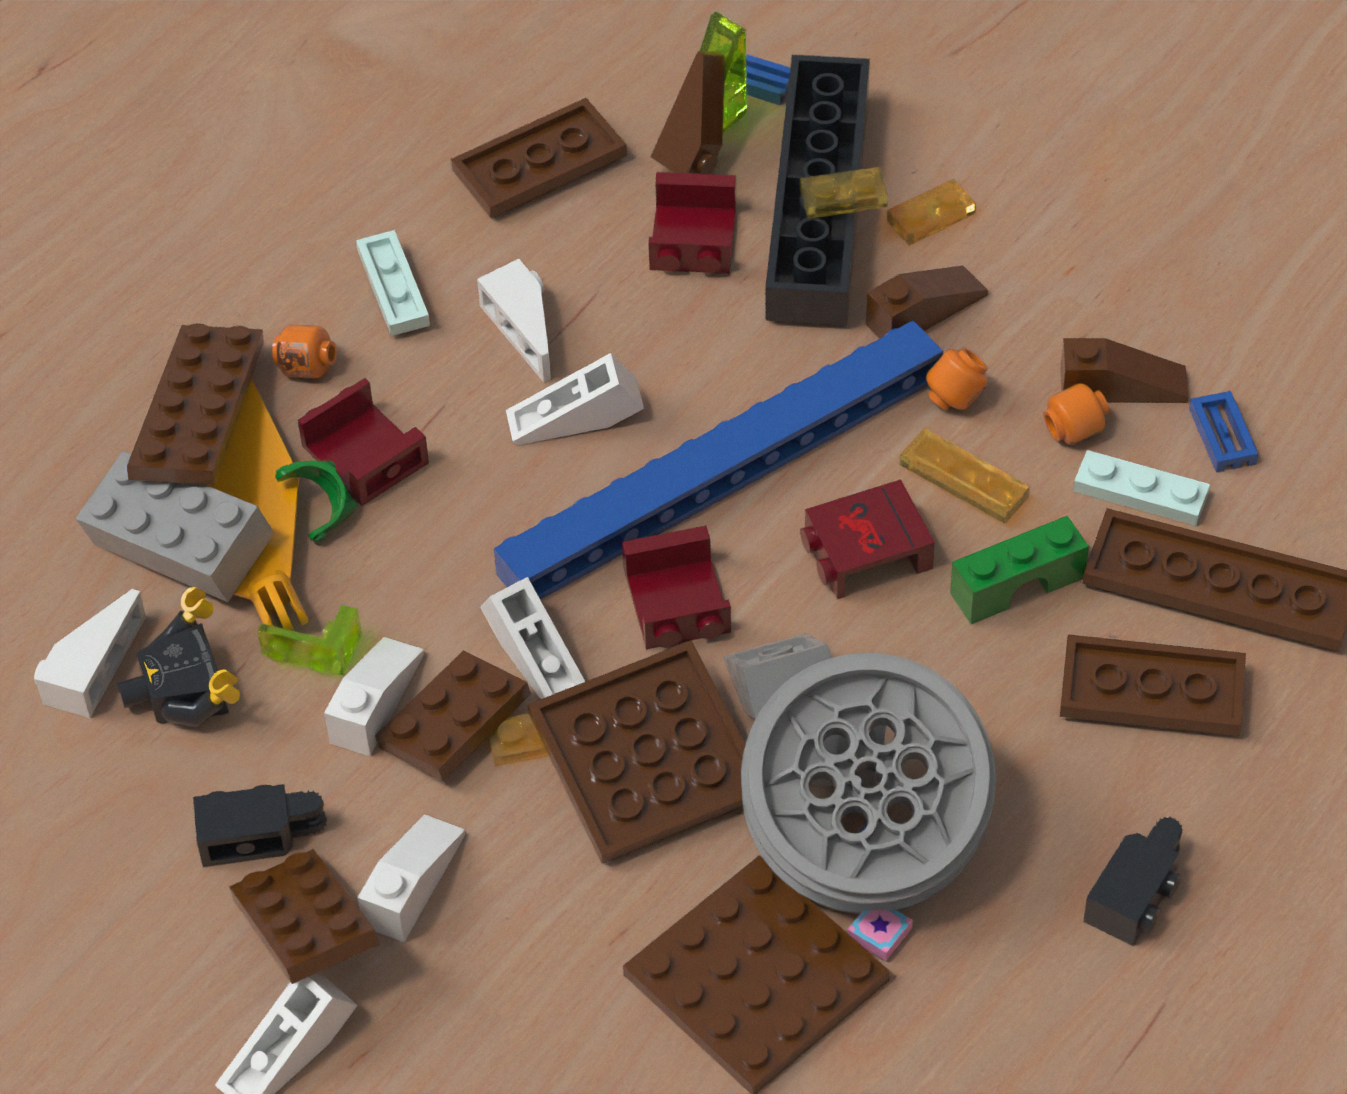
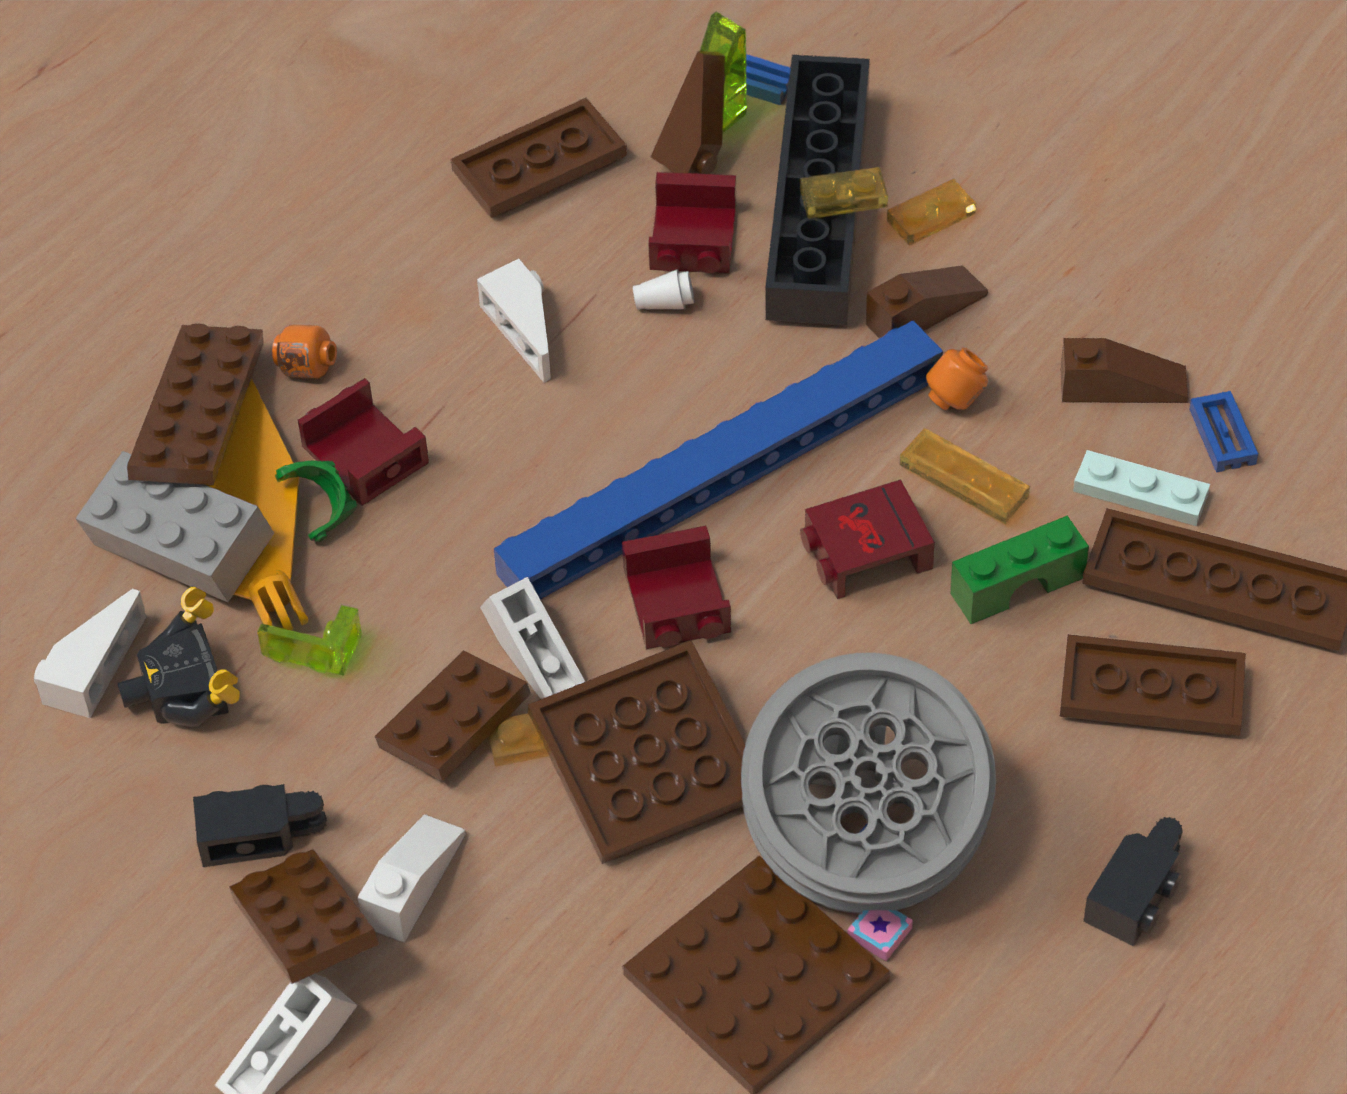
(370, 695): white slope -> none
(393, 283): light aqua plate -> none
(577, 404): white slope -> none
(665, 292): none -> white cone
(764, 669): light grey slope -> none
(1076, 414): orange head -> none

